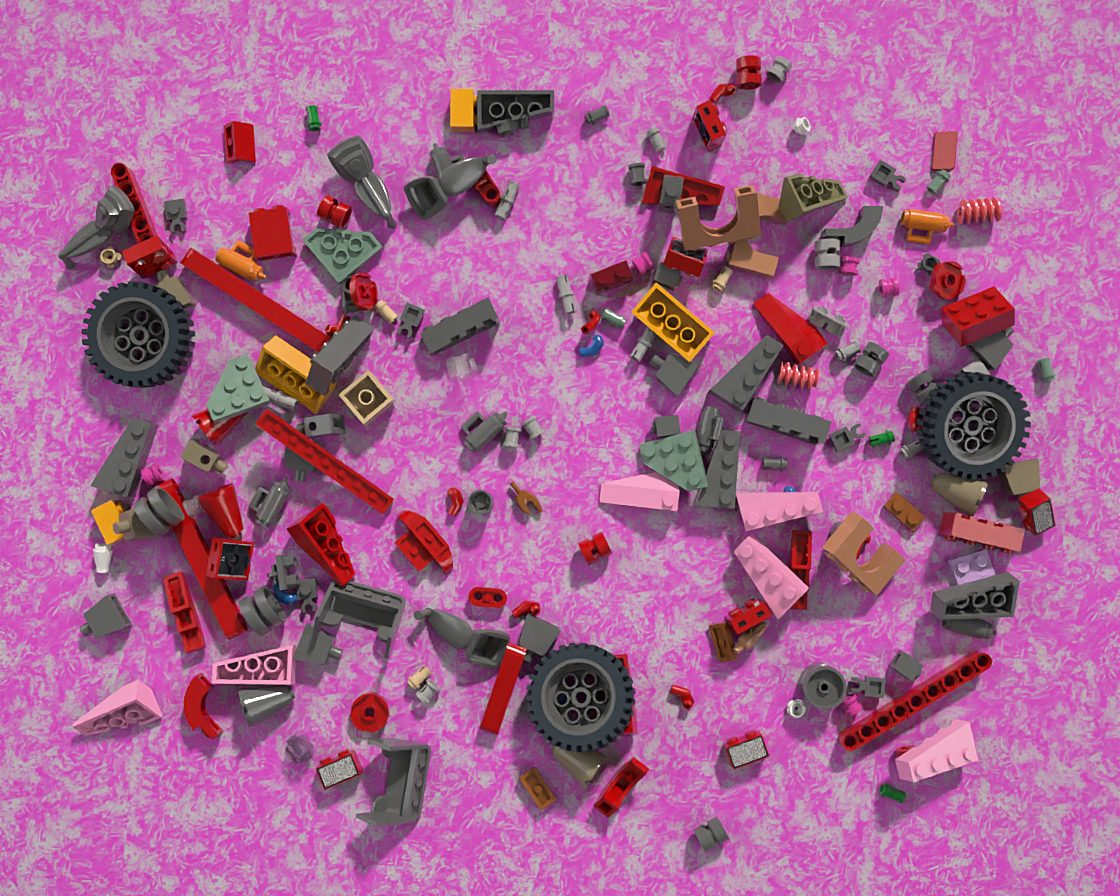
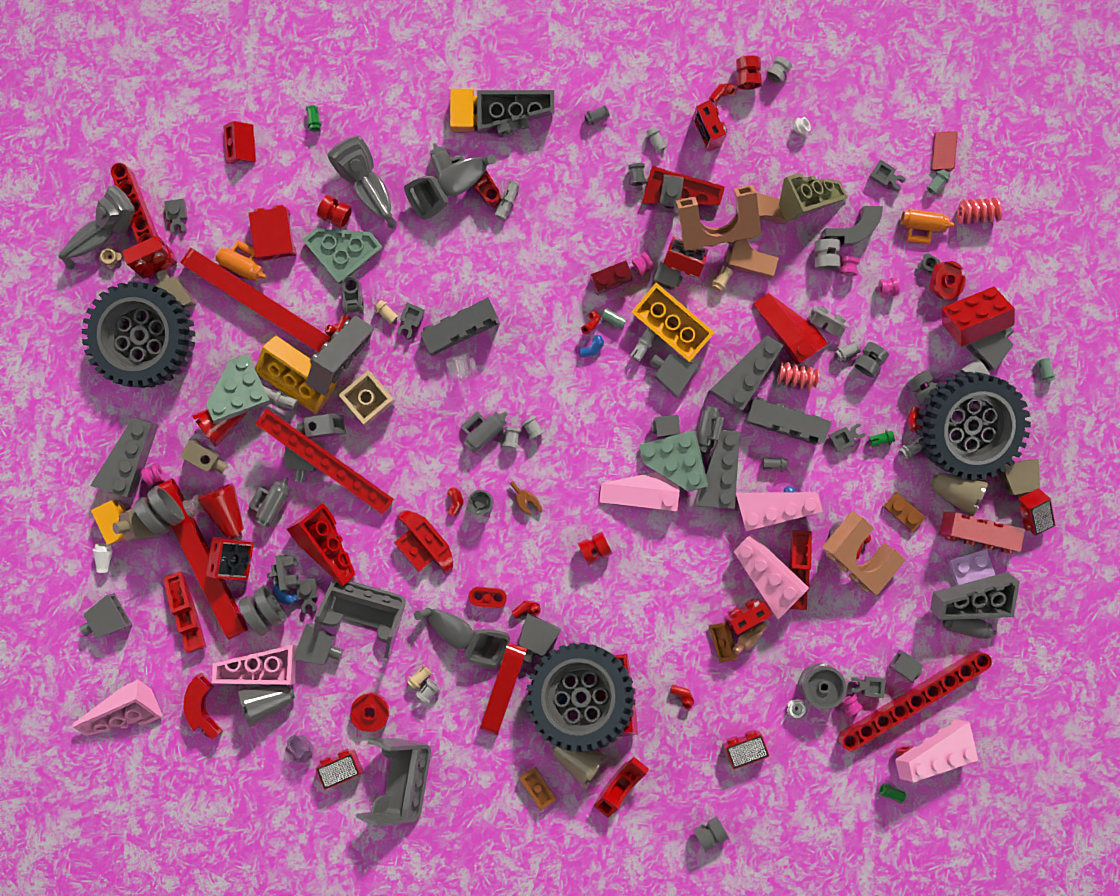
(363, 291): red tile -> none
(566, 294): light grey pin -> none

